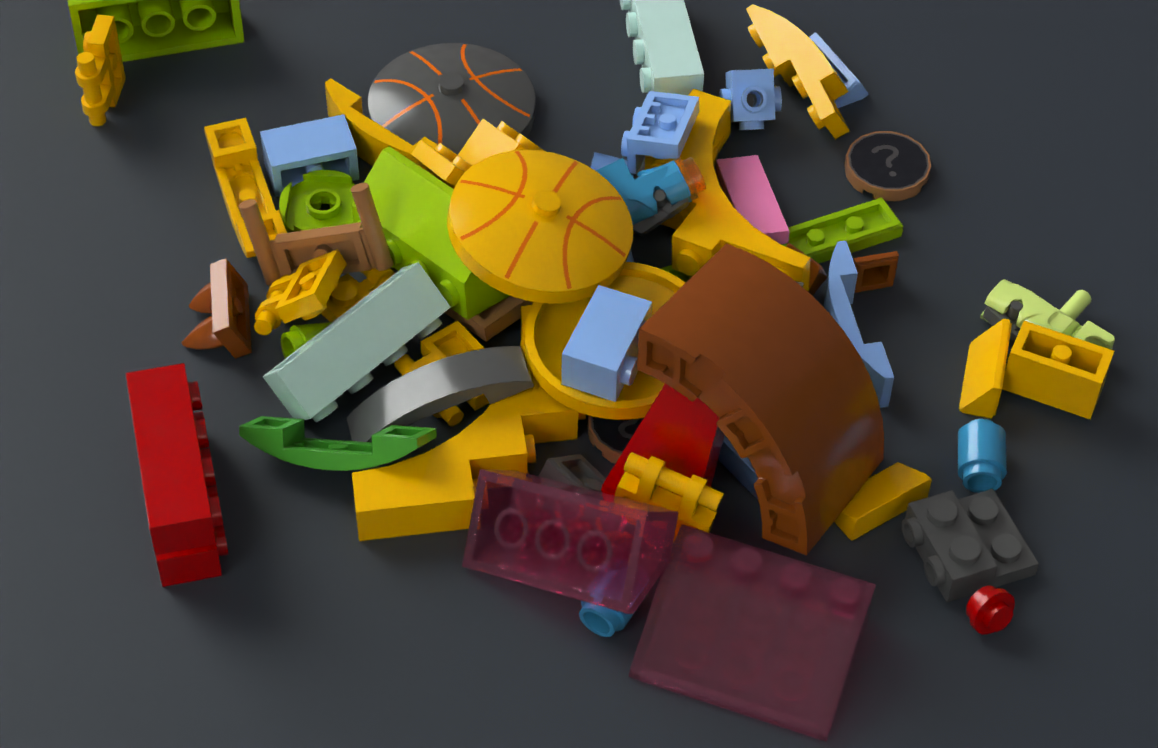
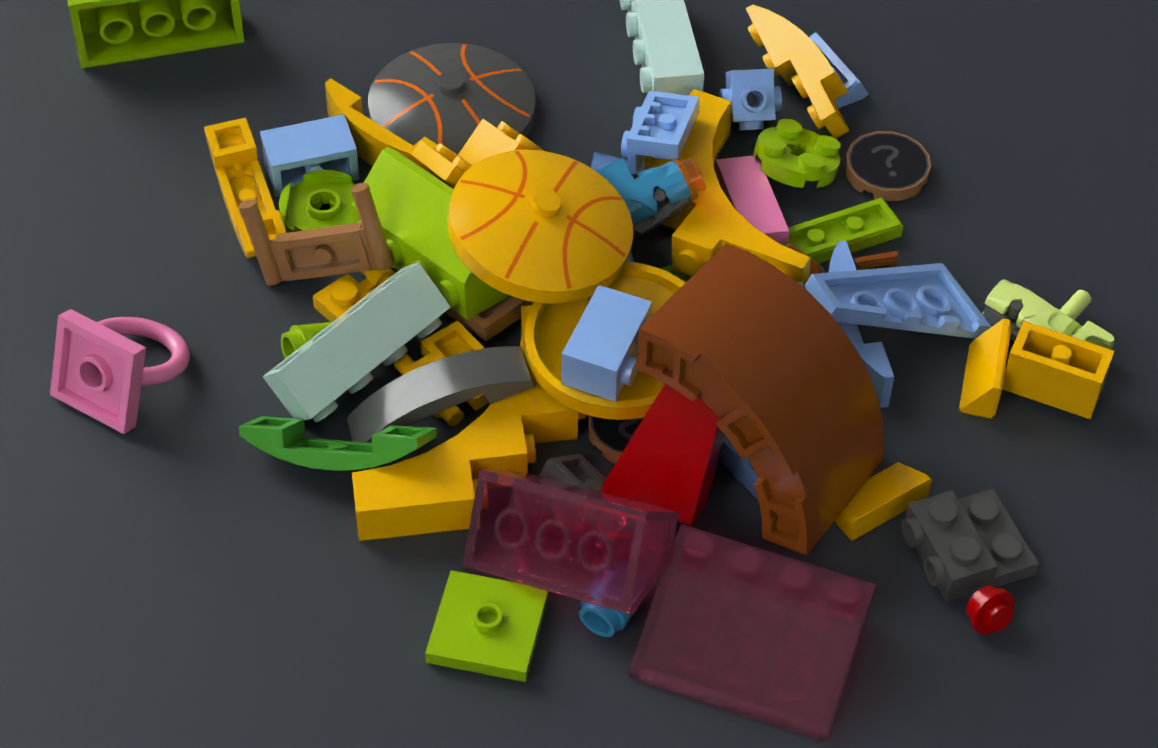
(100, 69): yellow plate -> none
(104, 370): none -> bright pink tile
(175, 474): red piece -> none
(228, 303): dark orange tile -> none
(300, 293): yellow plate -> none
(487, 626): none -> lime plate
(654, 474): yellow plate -> none
(797, 154): none -> lime plate
(900, 298): none -> light blue wing
(982, 455): dark azure brick -> none

